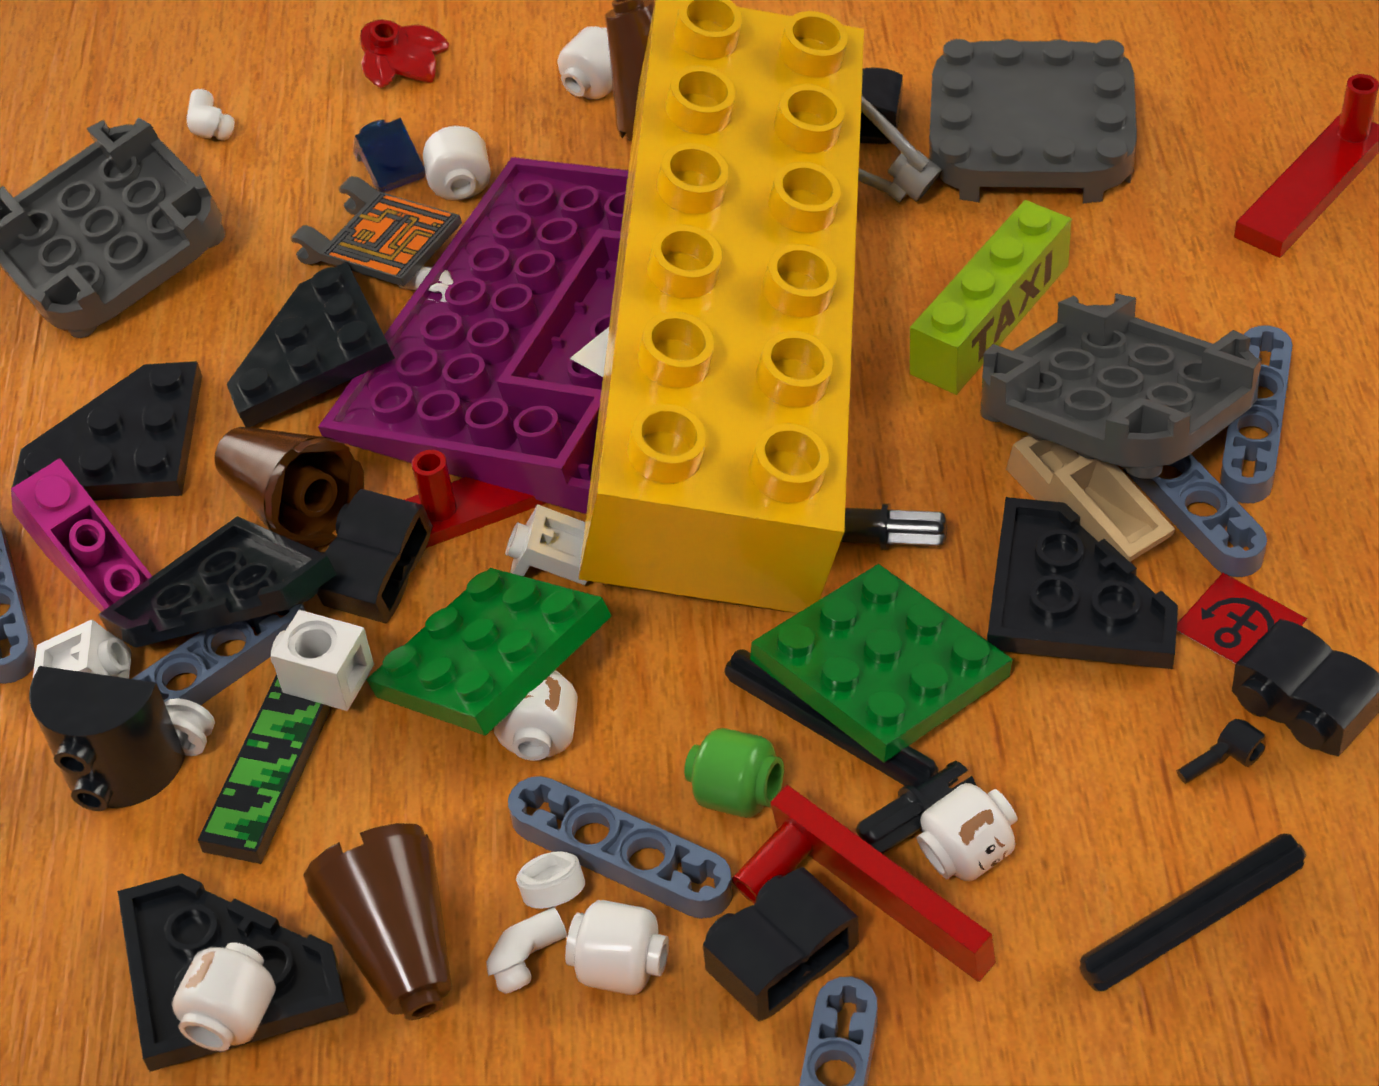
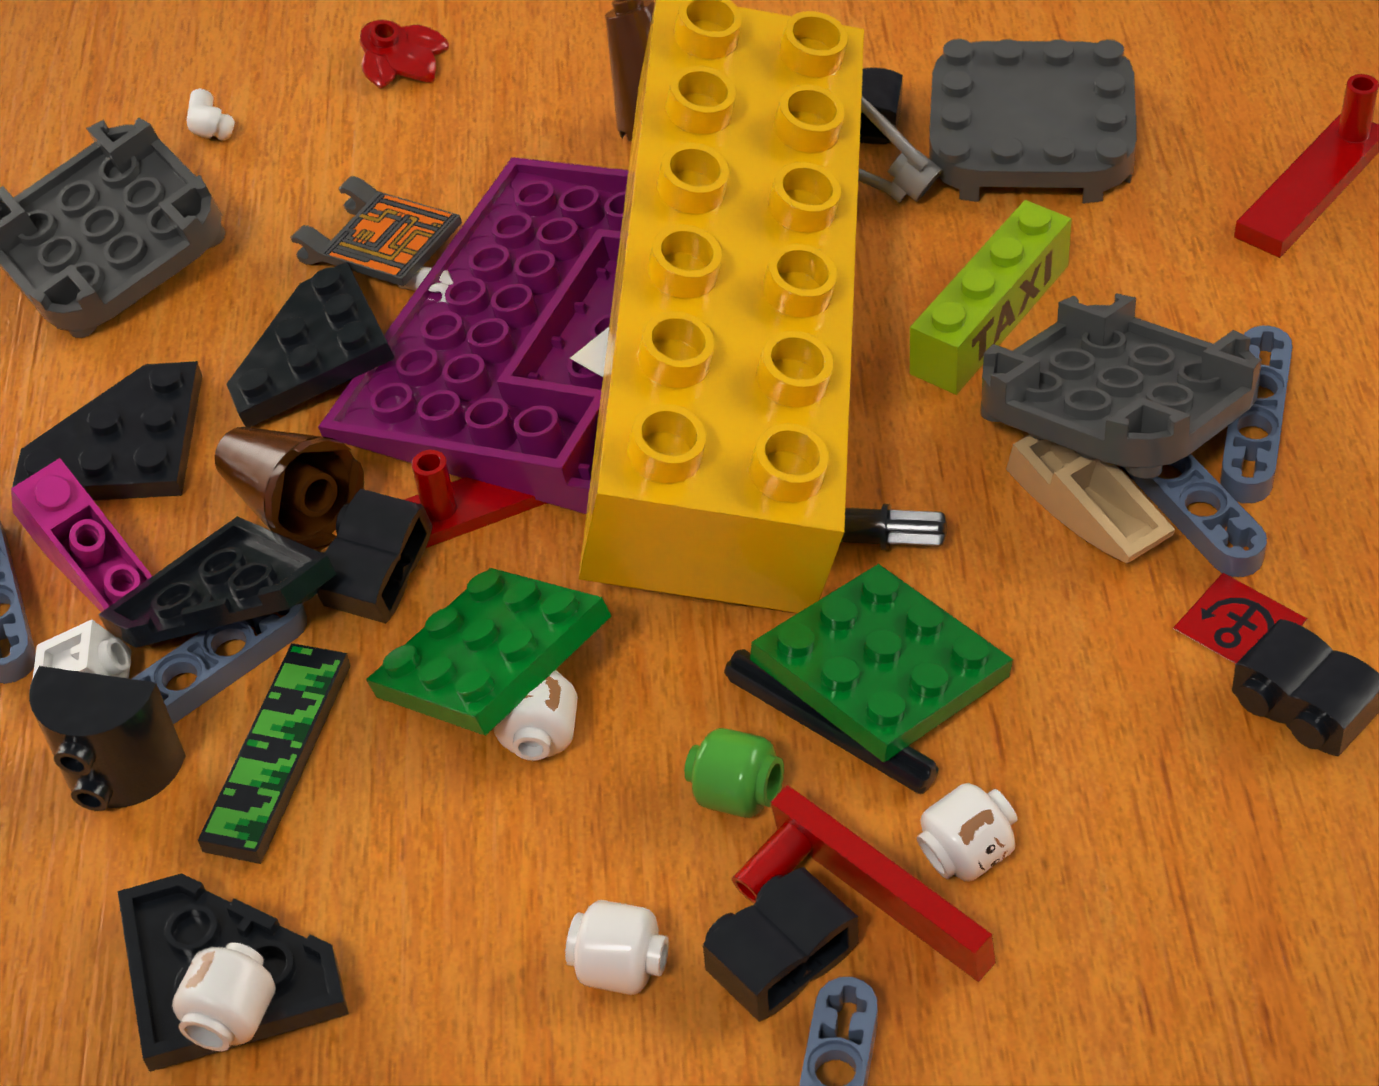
(191, 724): white bush -> none
(322, 659): white brick -> none
(388, 154): clear blue bracket -> none
(388, 915): reddish brown cone -> none
(456, 163): white head -> none
(518, 943): white arm -> none
(548, 543): white bracket -> none
(550, 880): white tile -> none
(586, 64): white head -> none
(624, 838): sand blue beam -> none
(903, 815): black axle -> none
(1073, 595): black plate -> none
(1191, 912): black axle -> none
(1236, 740): black hand -> none

